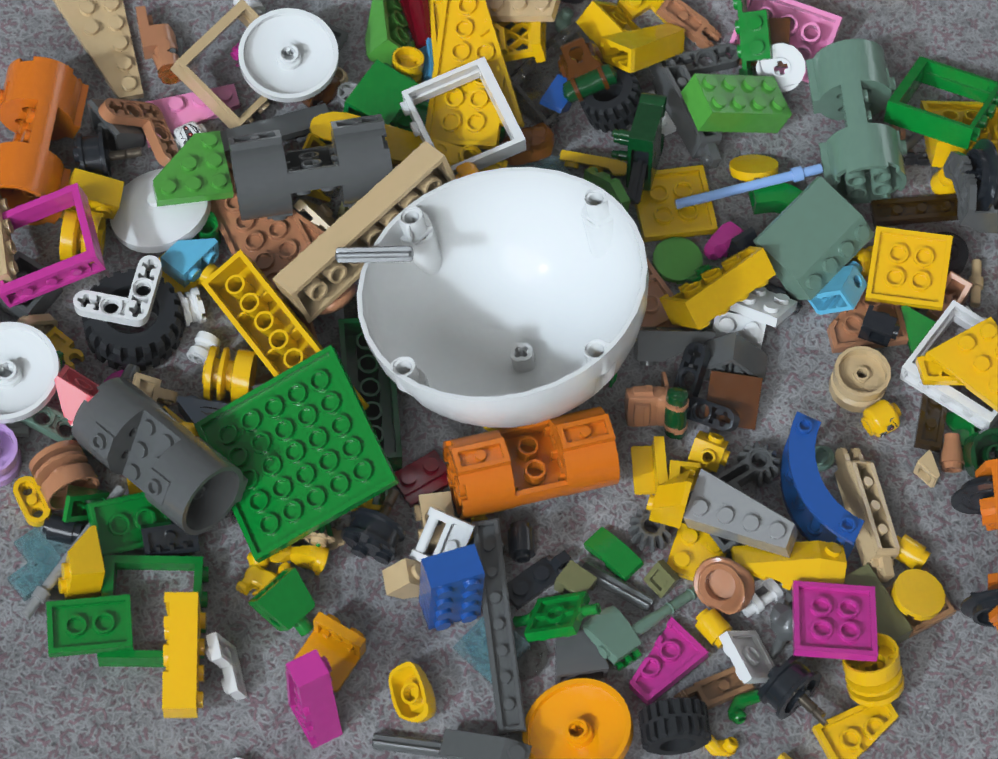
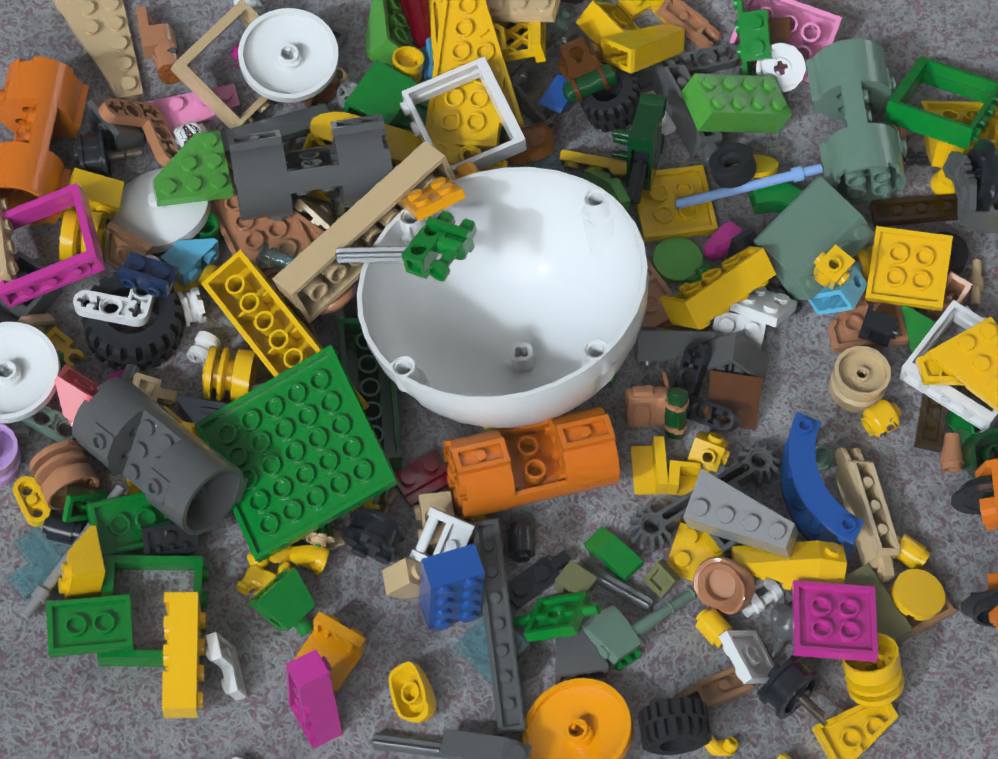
(119, 244): none -> medium nougat plate
(148, 275): none -> dark blue bracket
(273, 257): none -> clear light blue pin
(434, 198): none -> light orange plate
(435, 238): none -> green hips
(669, 661): dark pink wing -> none
(670, 500): yellow slope -> none
(738, 174): none -> black tyre
(739, 703): green arm -> none
(833, 267): none -> yellow brick
(927, 469): tan slope -> none

